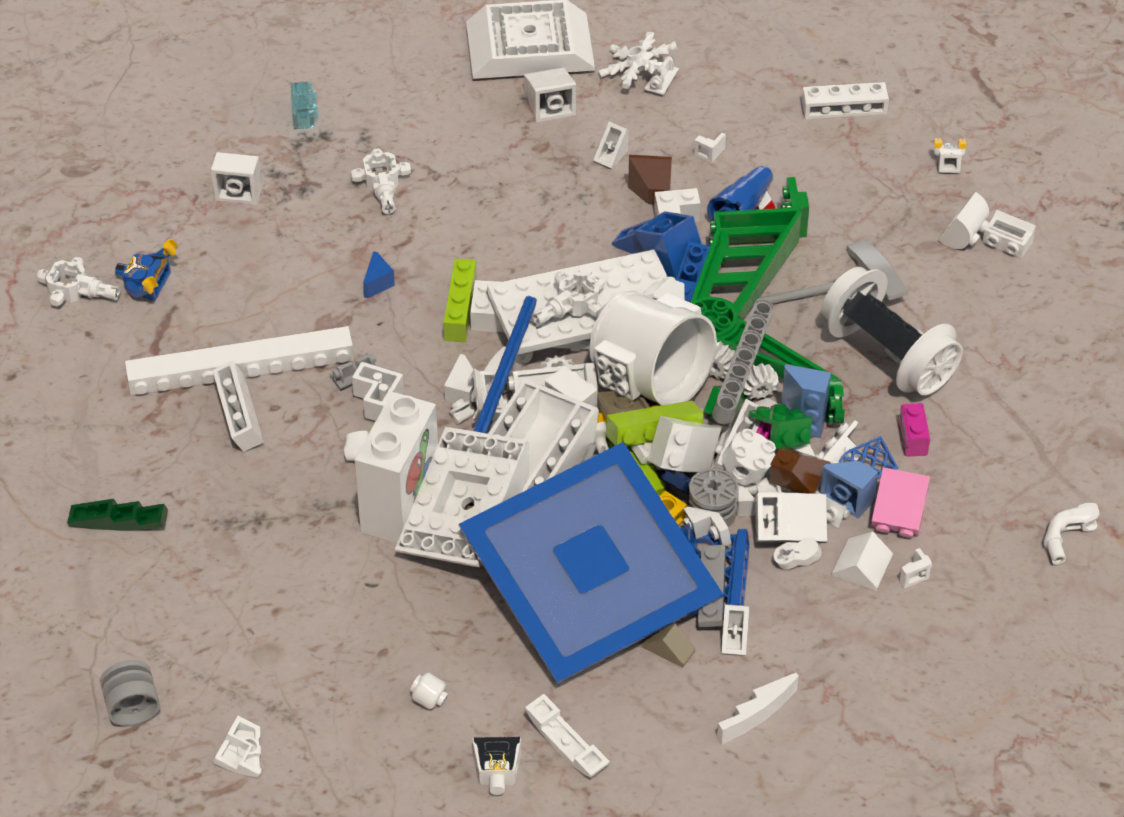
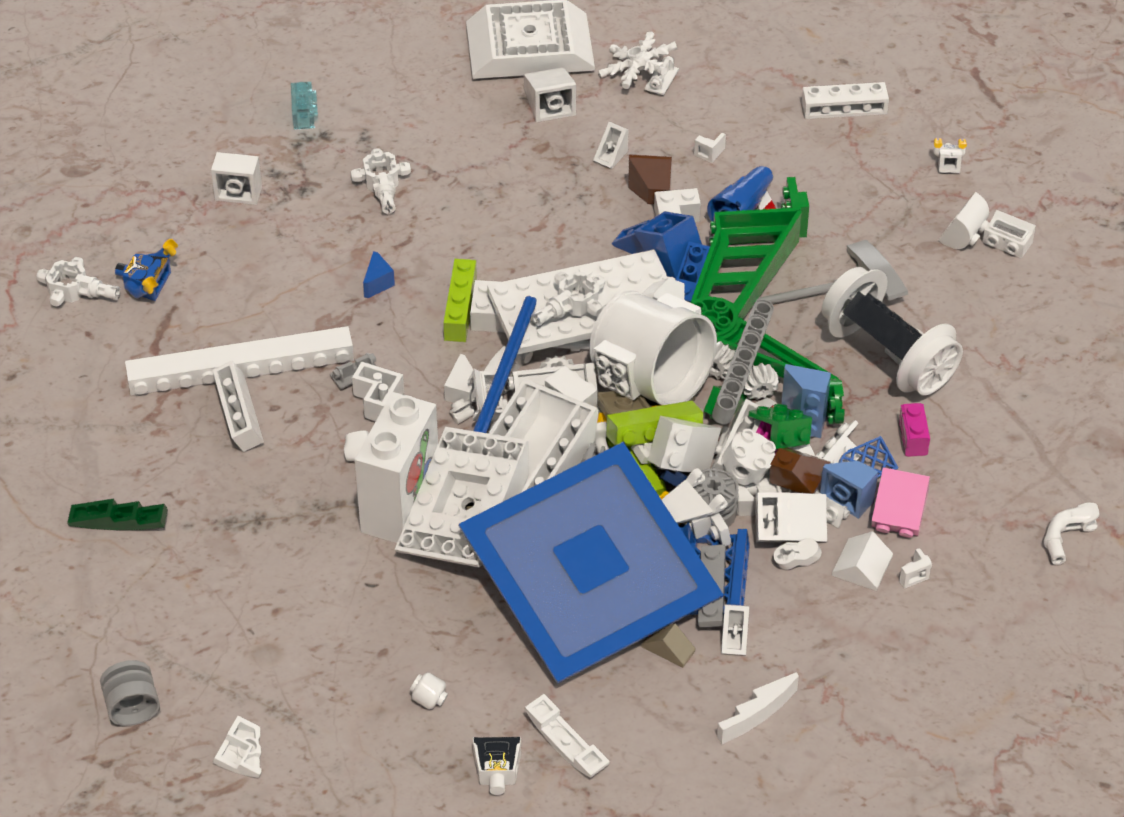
(687, 504): none -> white flag

